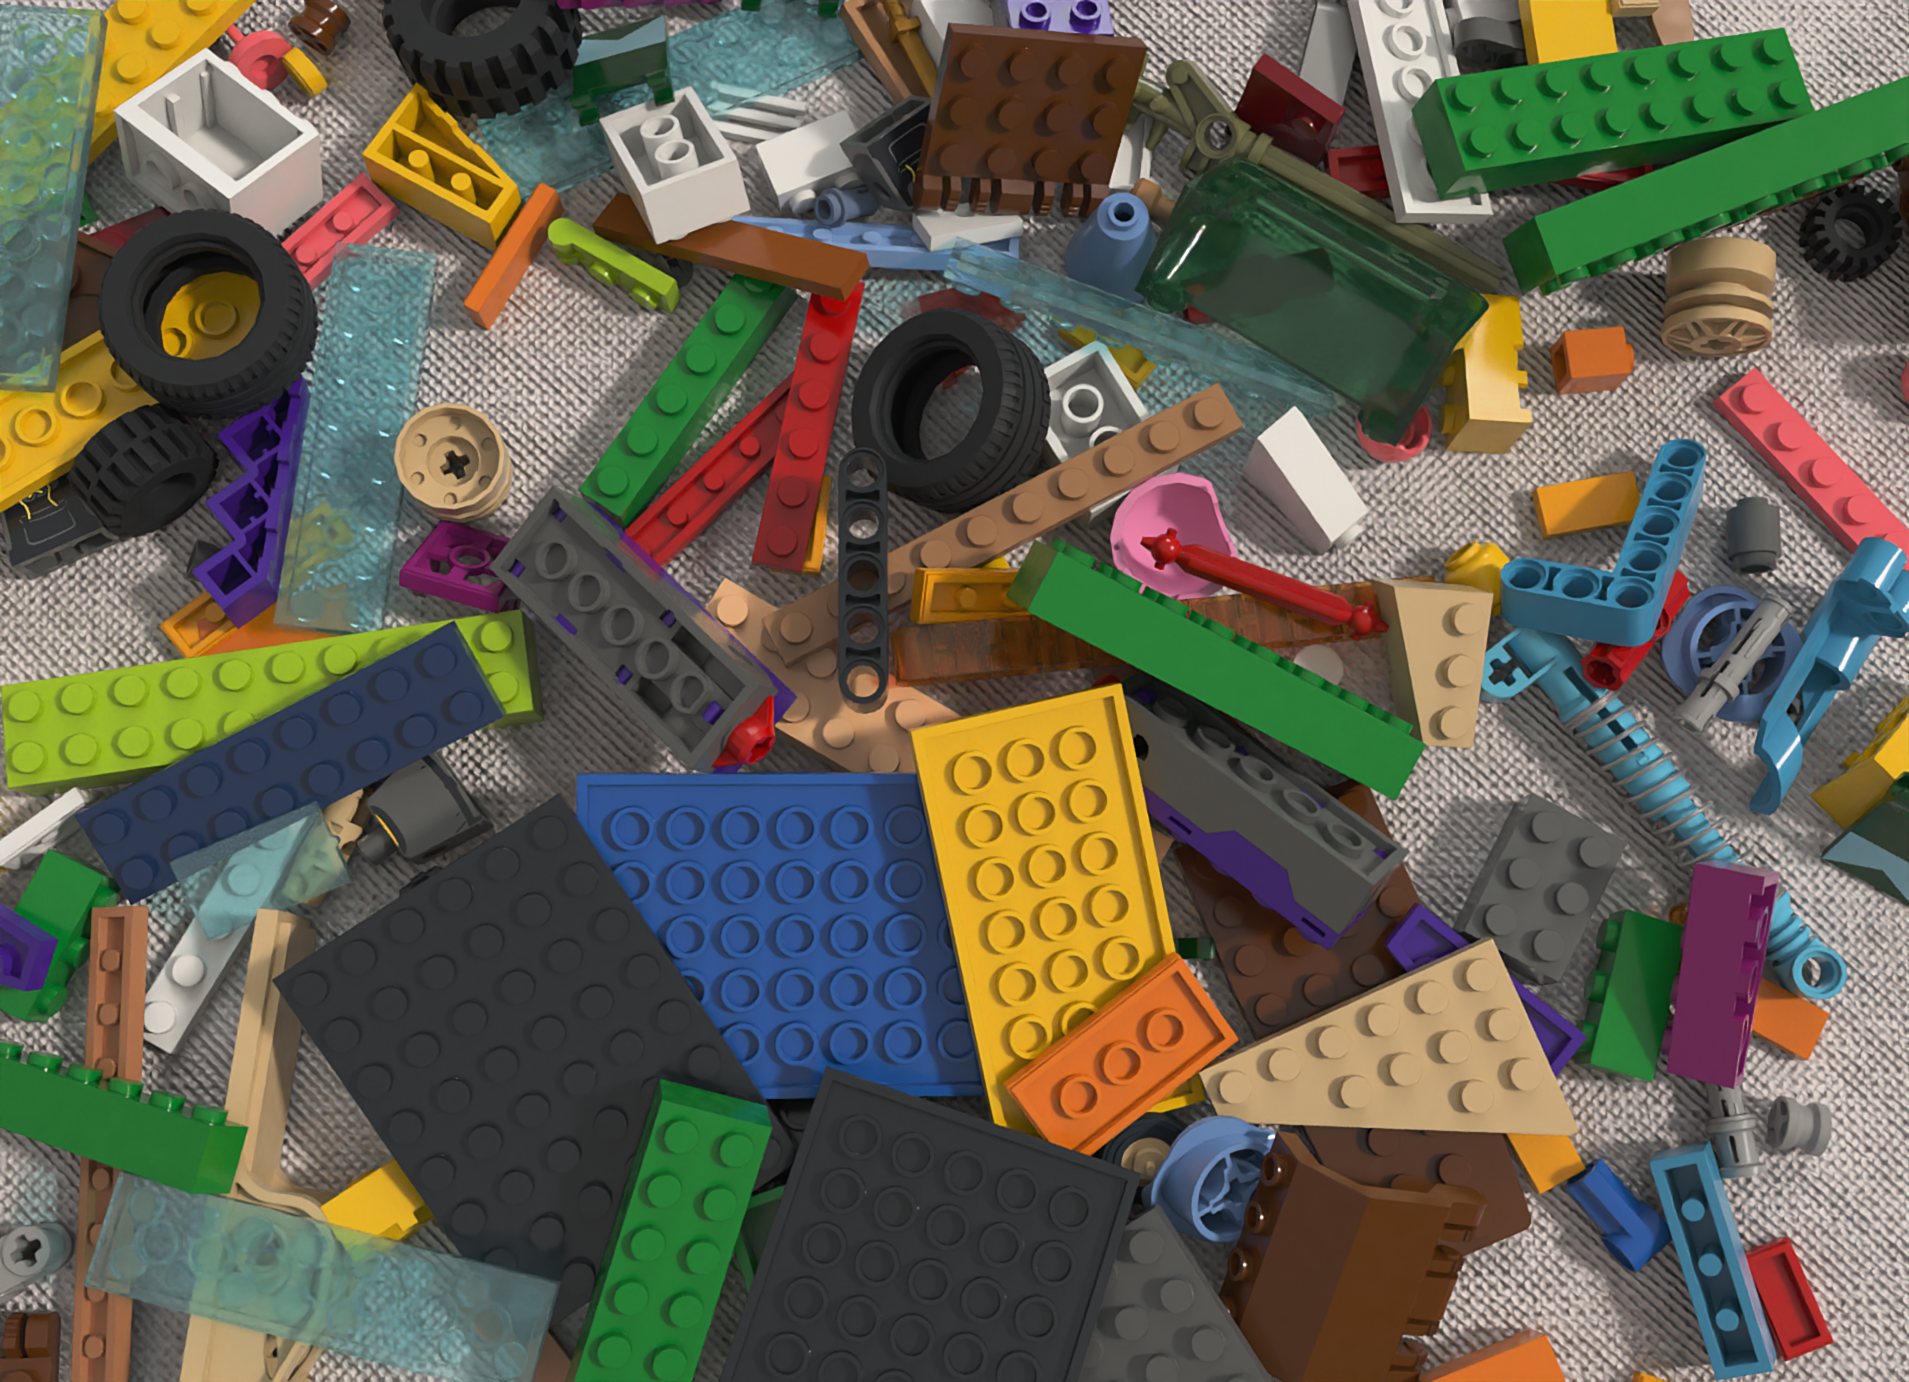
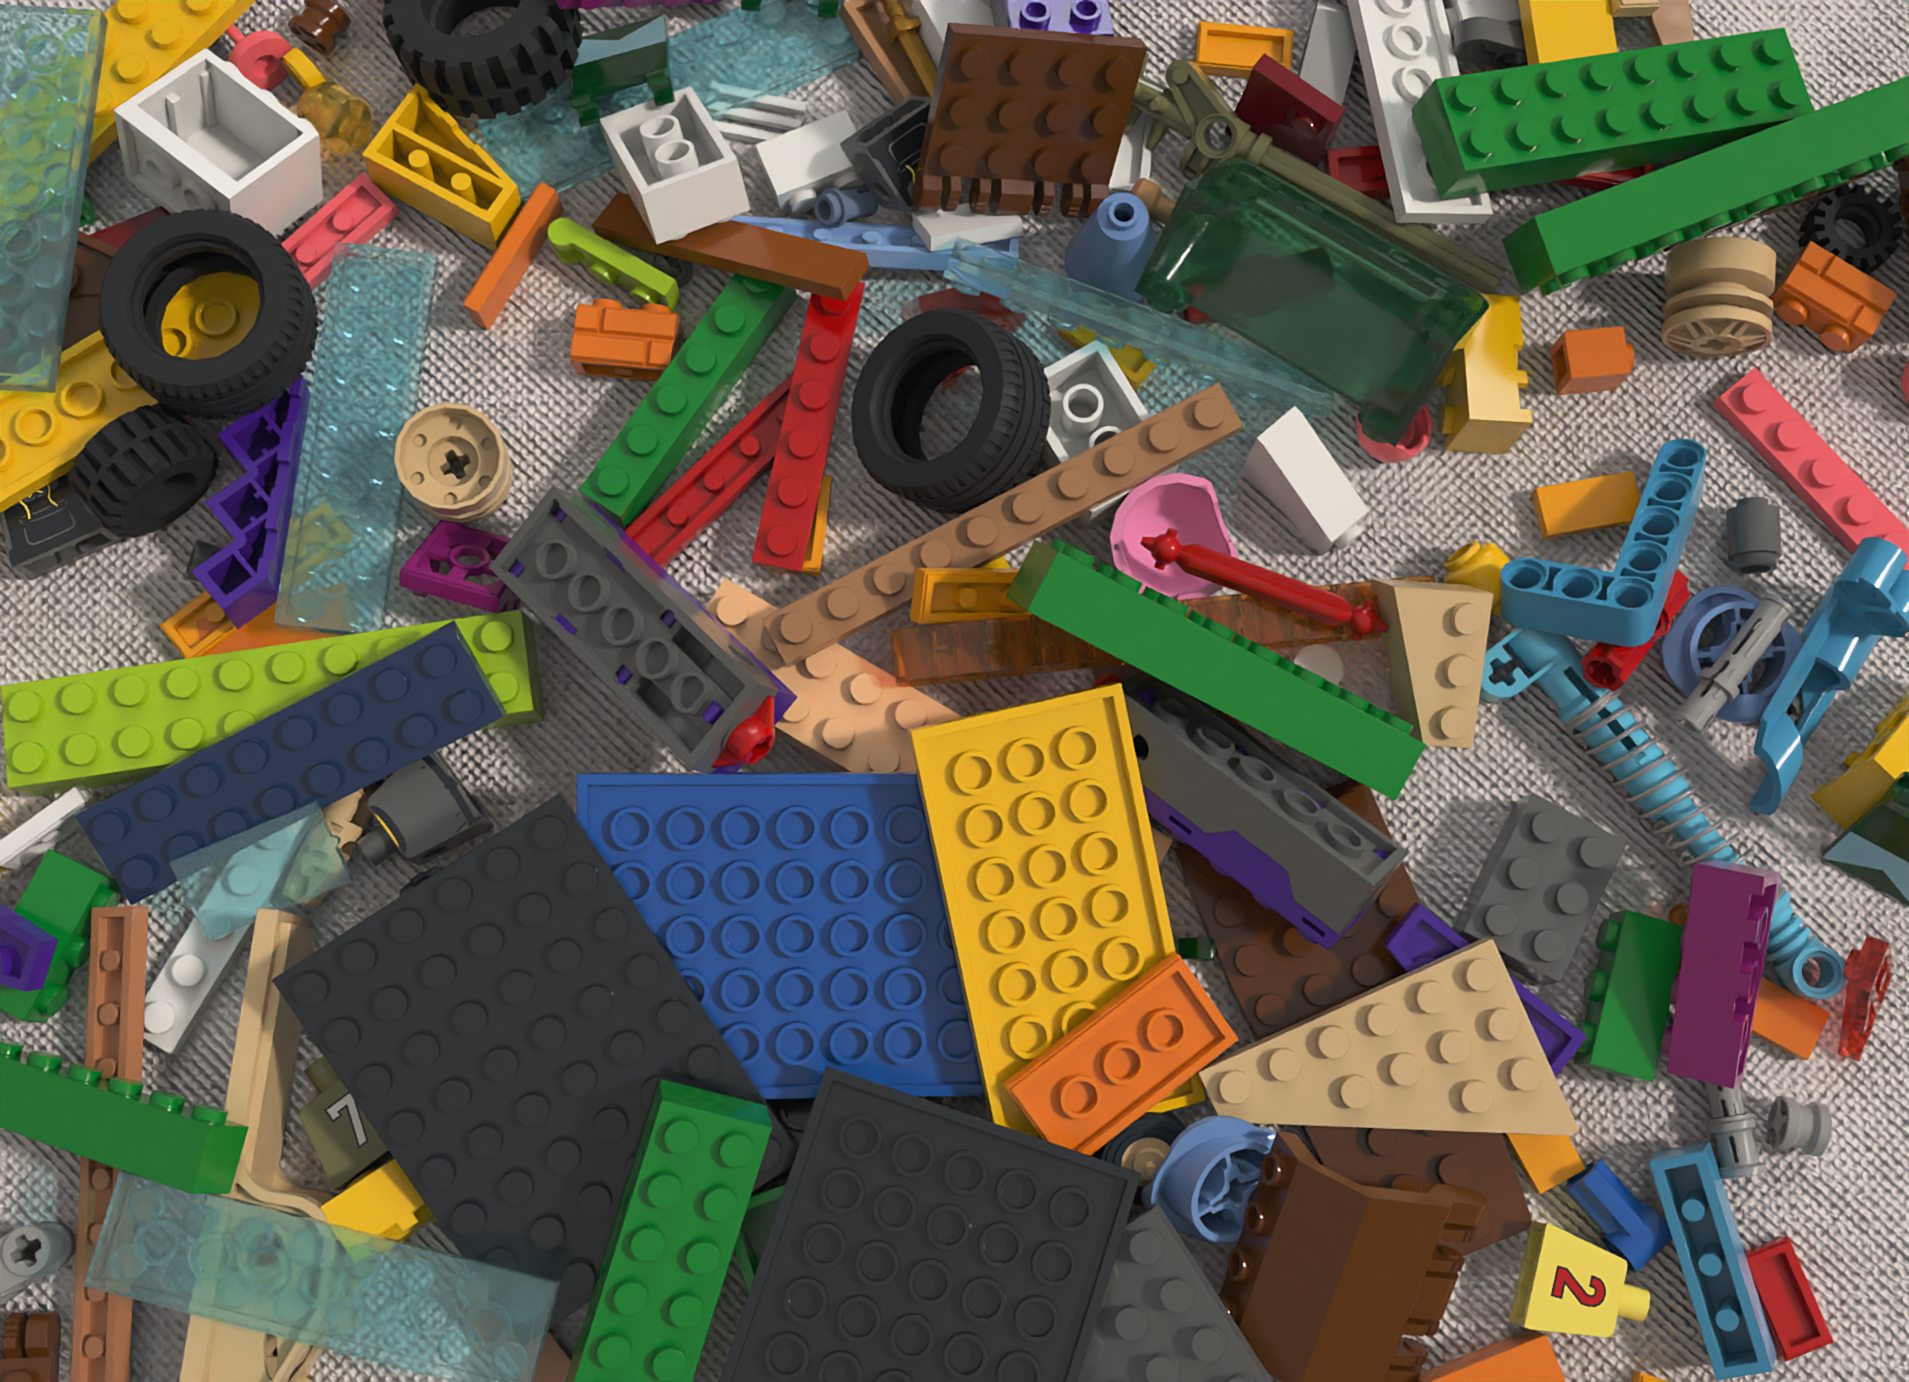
(337, 116): none -> clear yellow head
(339, 1129): none -> olive torso
(624, 340): none -> orange brick
(858, 555): black beam -> none
(1236, 48): none -> light orange tile
(1573, 1286): none -> light yellow torso
(1831, 298): none -> orange brick
(1868, 977): none -> clear red wing

